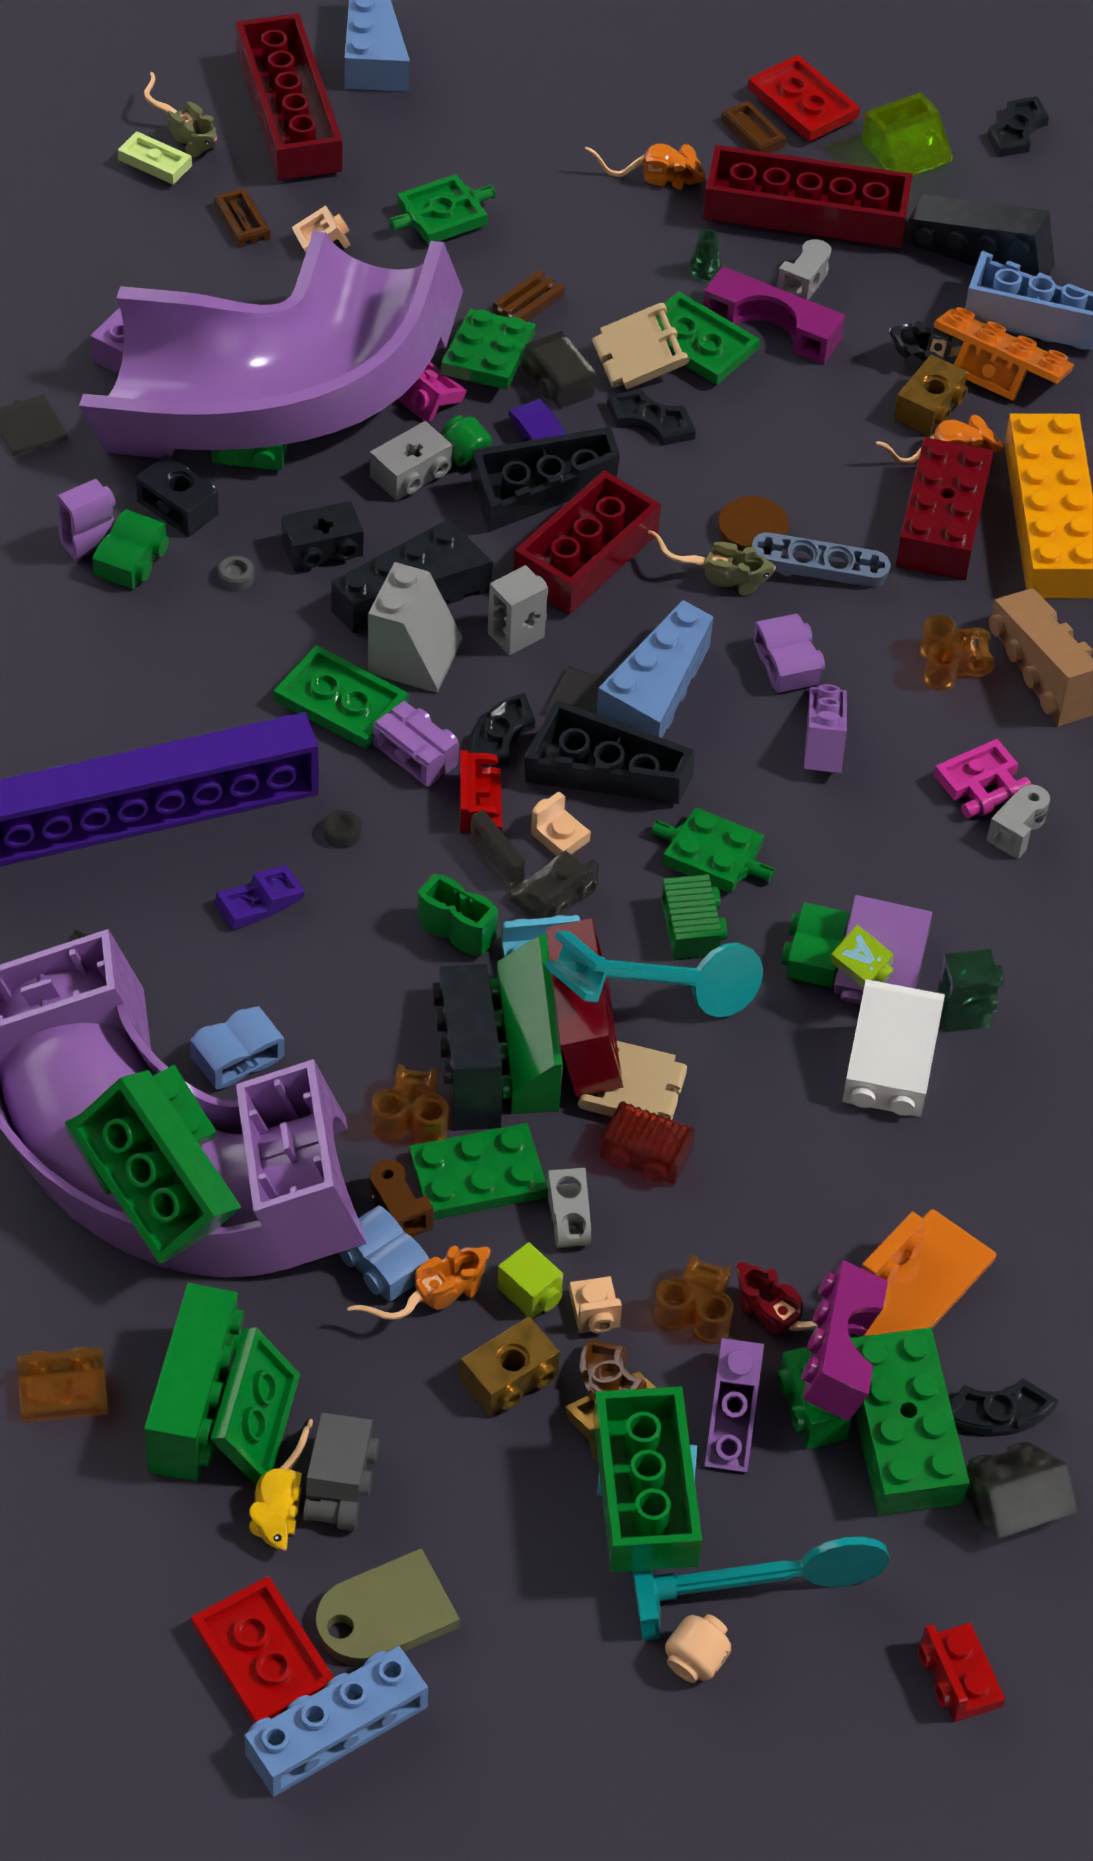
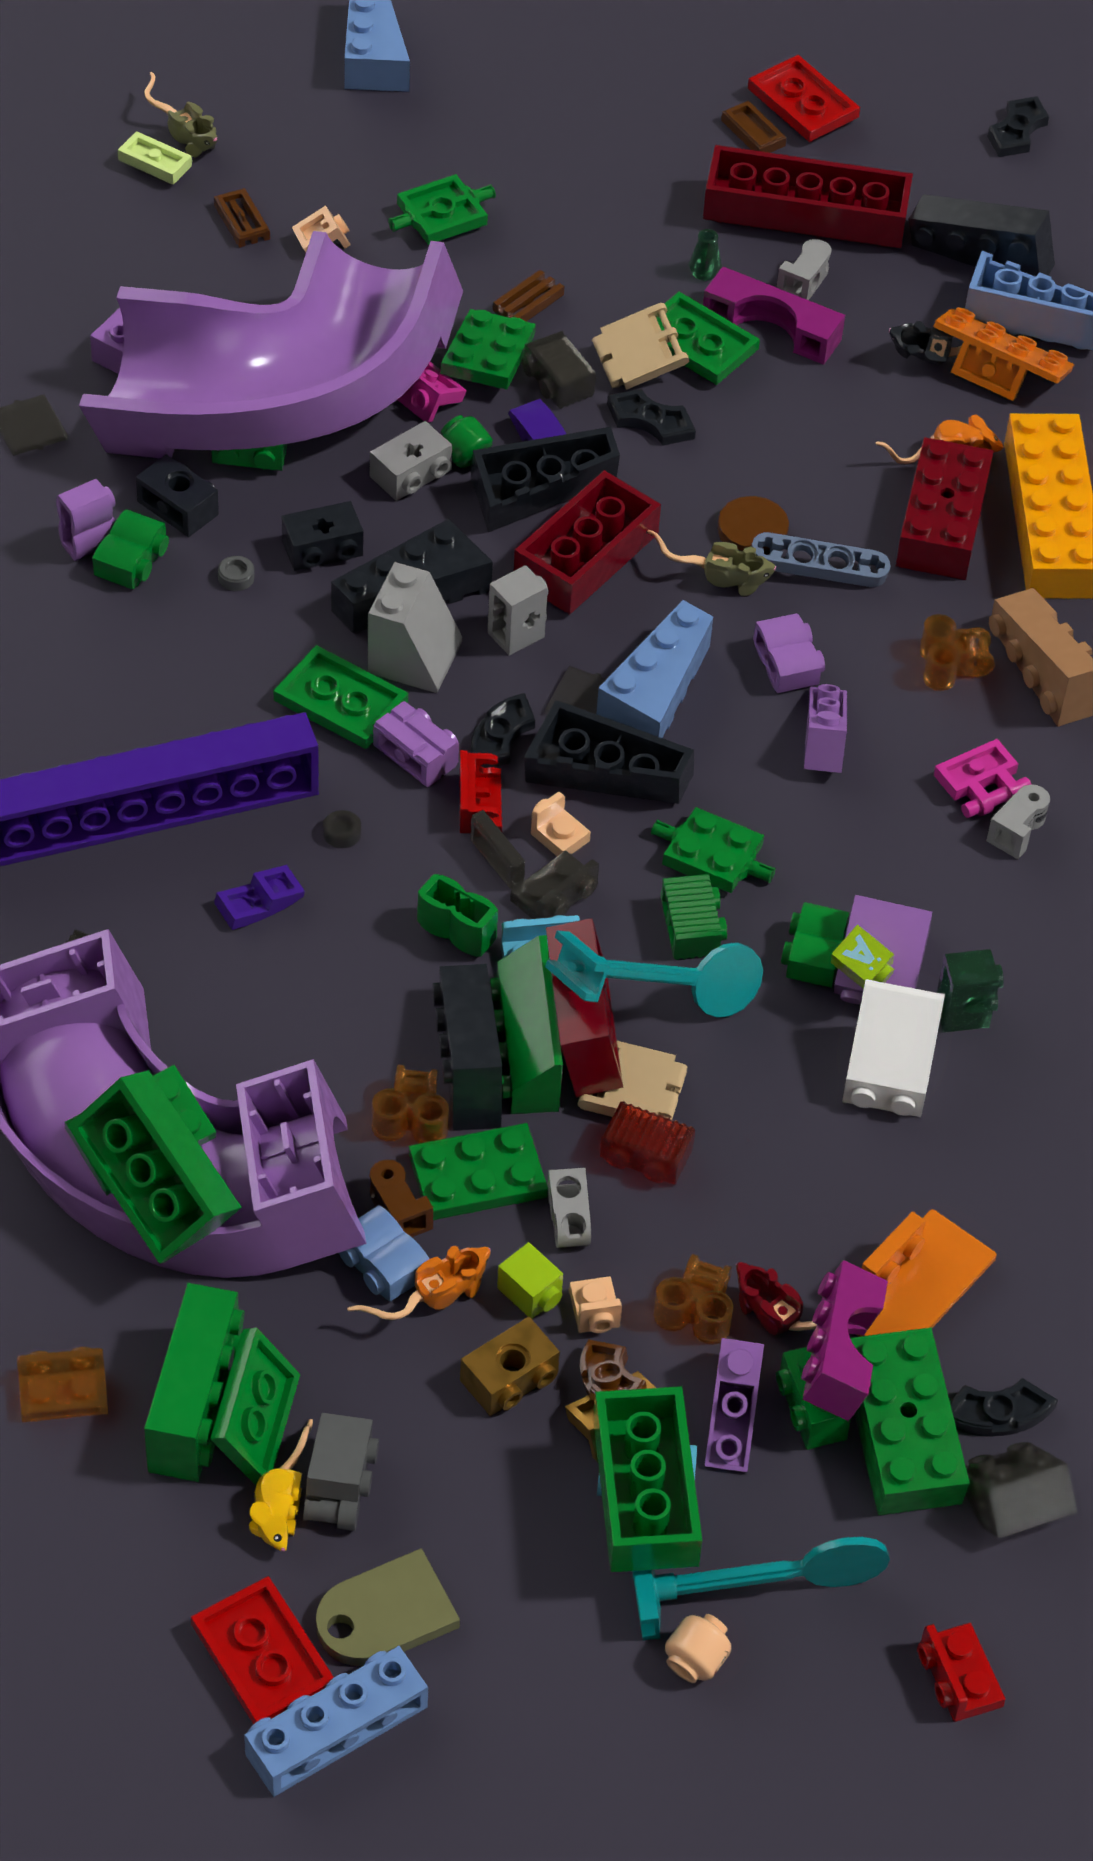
(237, 1047): medium blue brick -> none
(289, 96): dark red brick -> none
(663, 165): orange animal -> none
(907, 135): clear neon green slope -> none
(931, 395): pearl gold brick -> none

